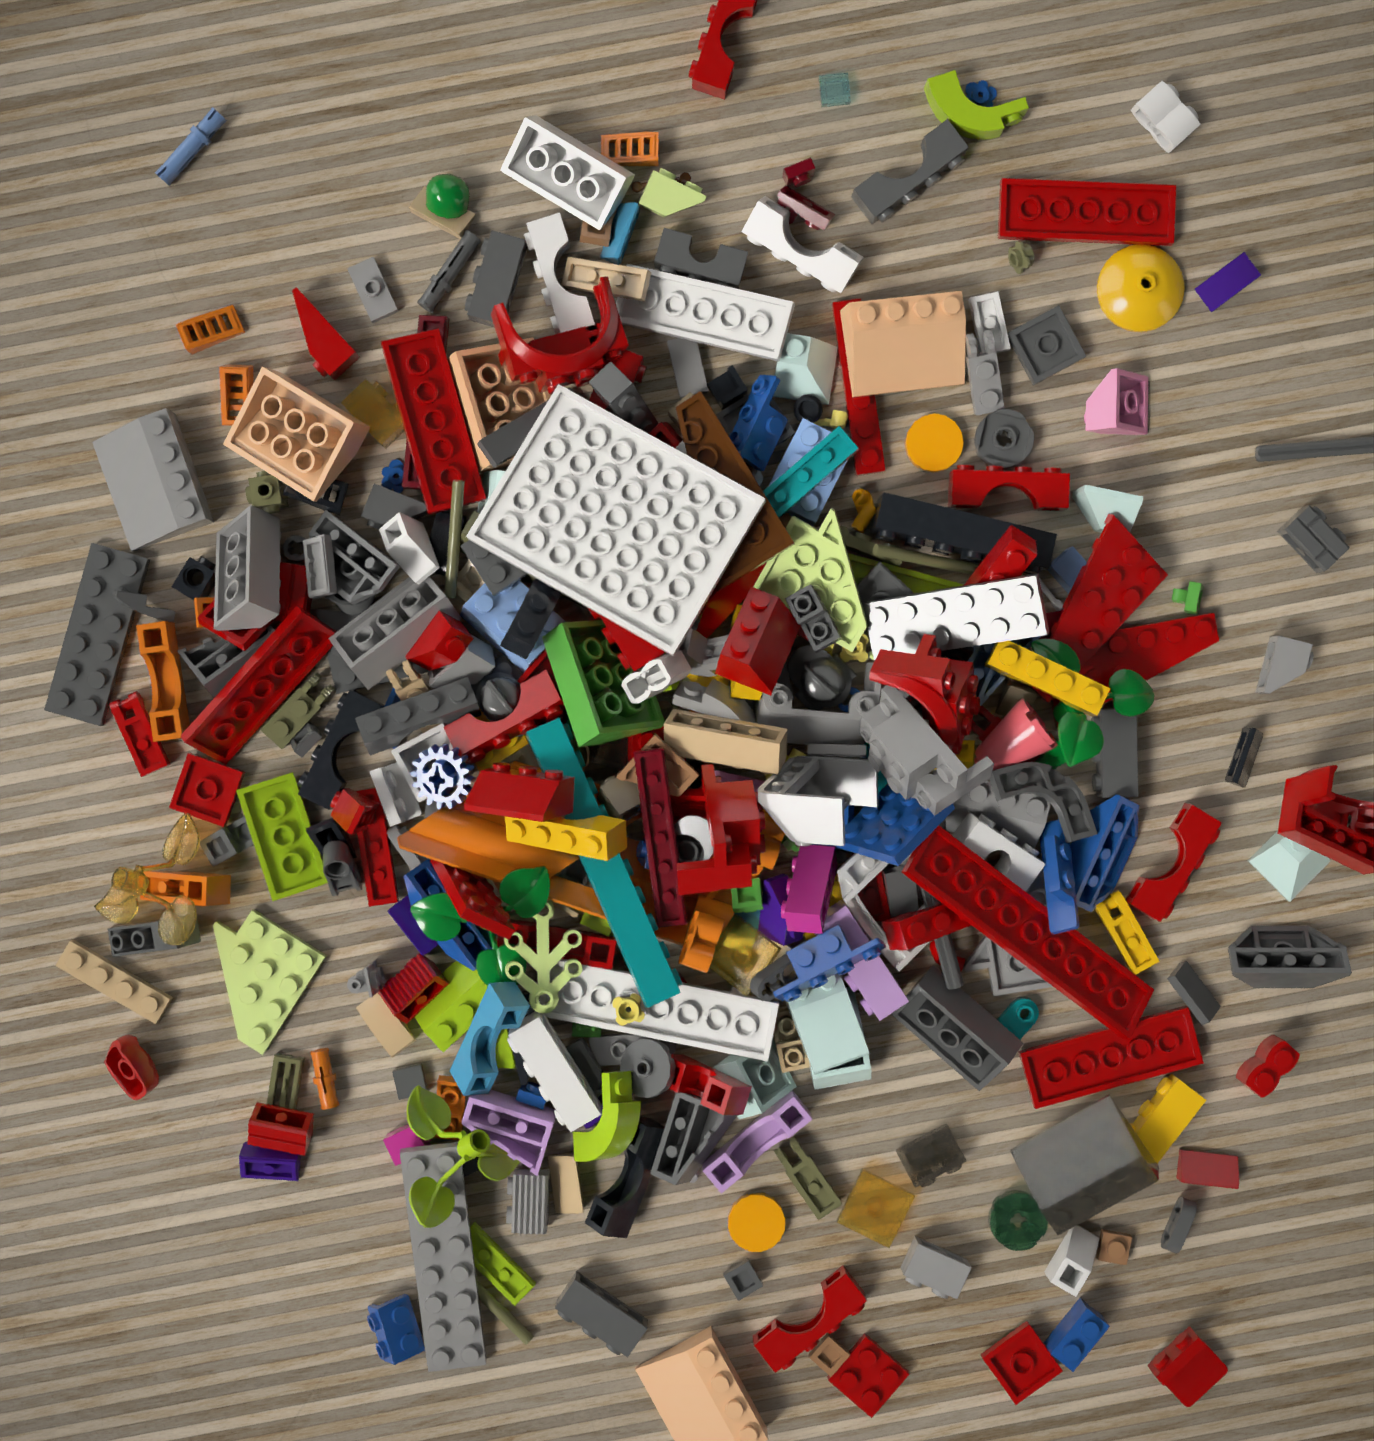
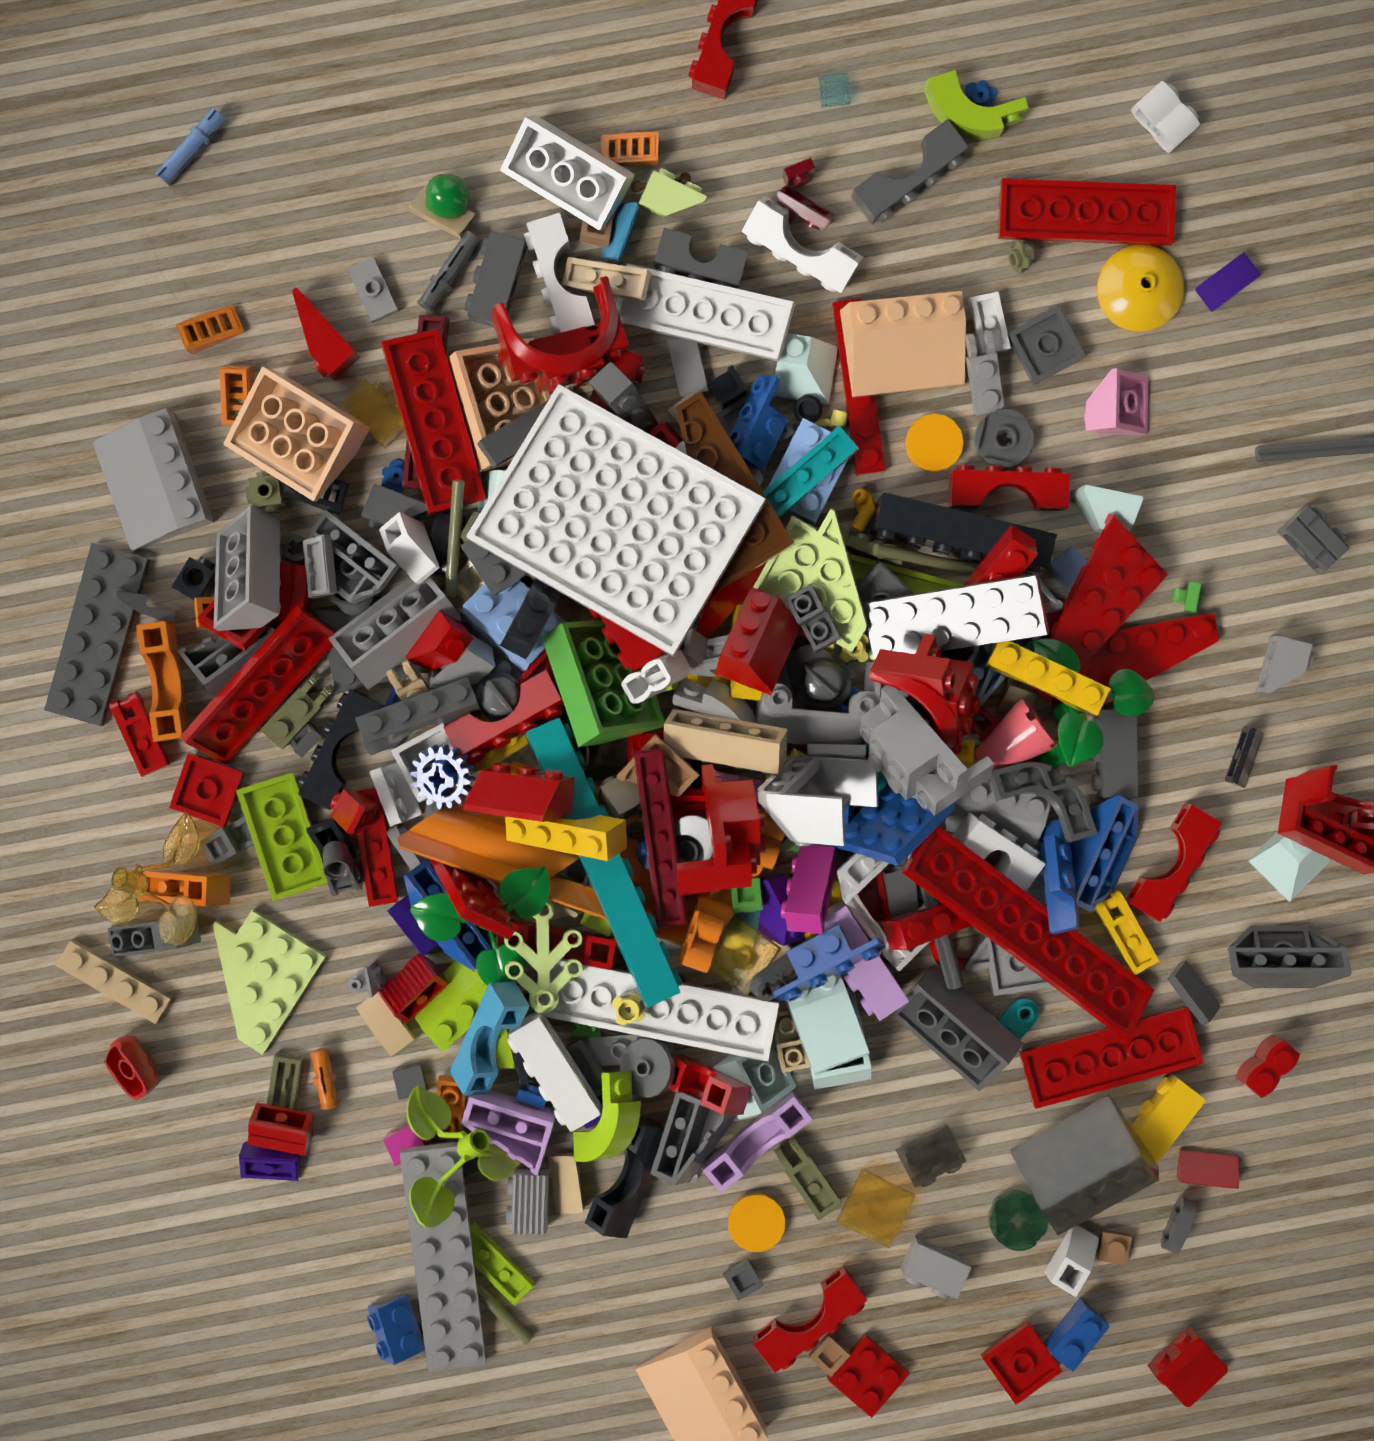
(601, 1315): dark grey brick -> none

